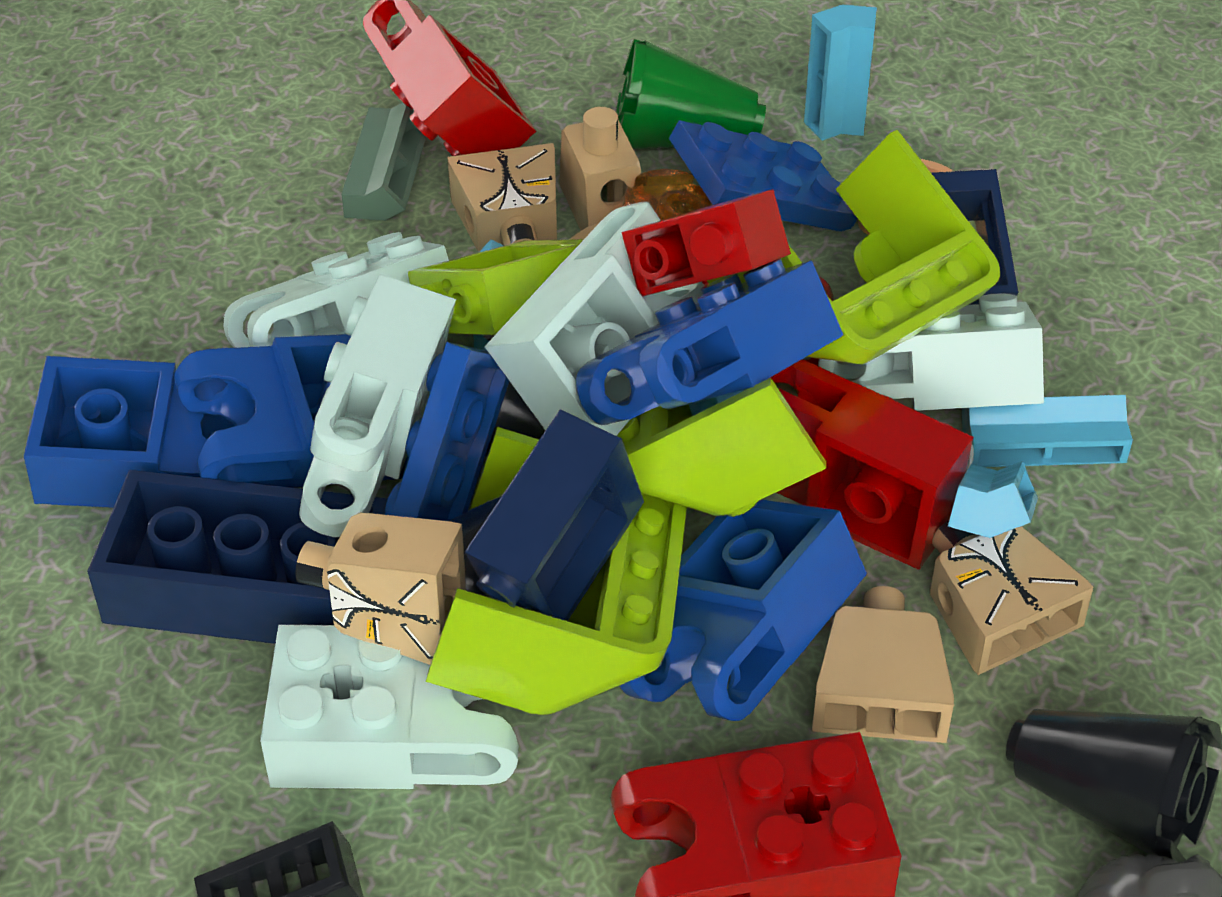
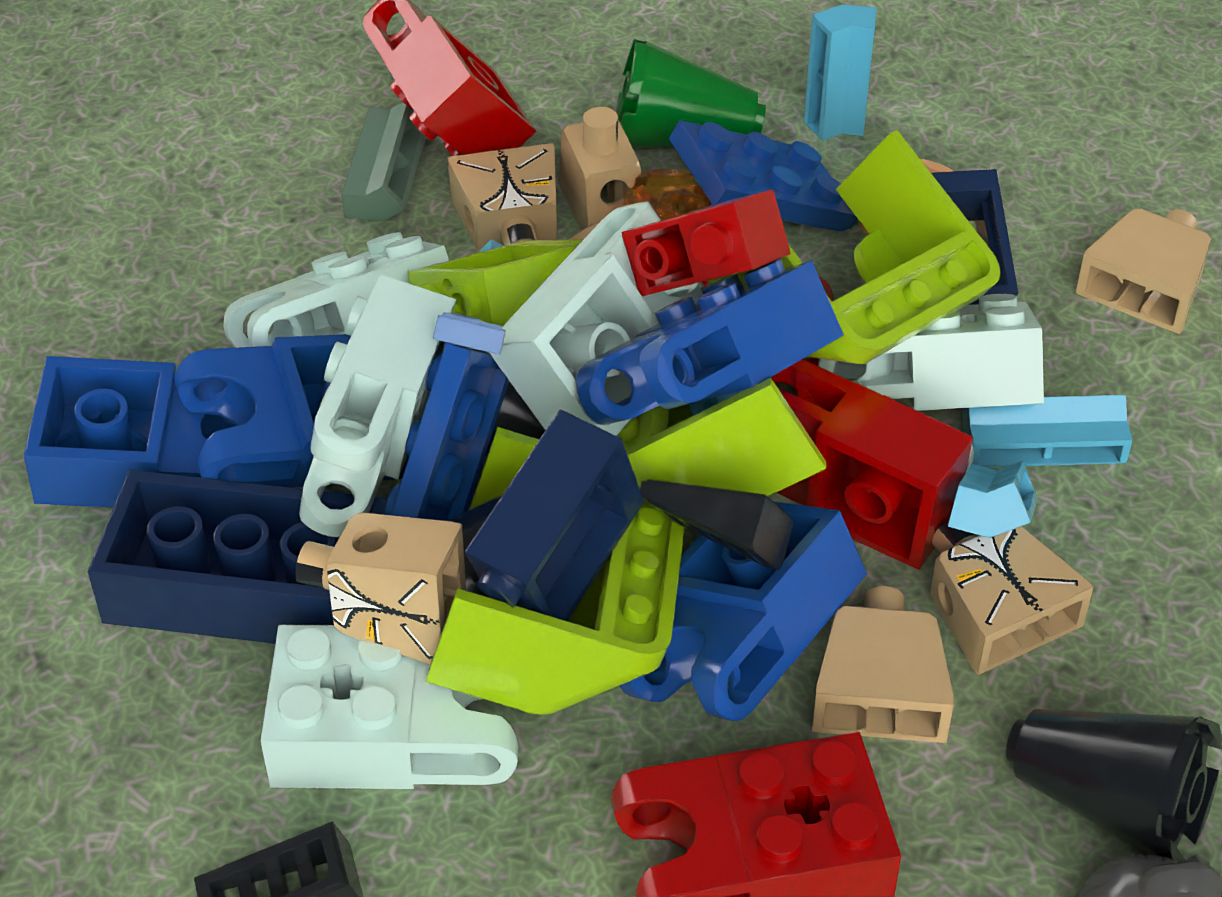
(469, 332): none -> medium blue tile
(731, 518): none -> black slope
(1147, 267): none -> tan torso

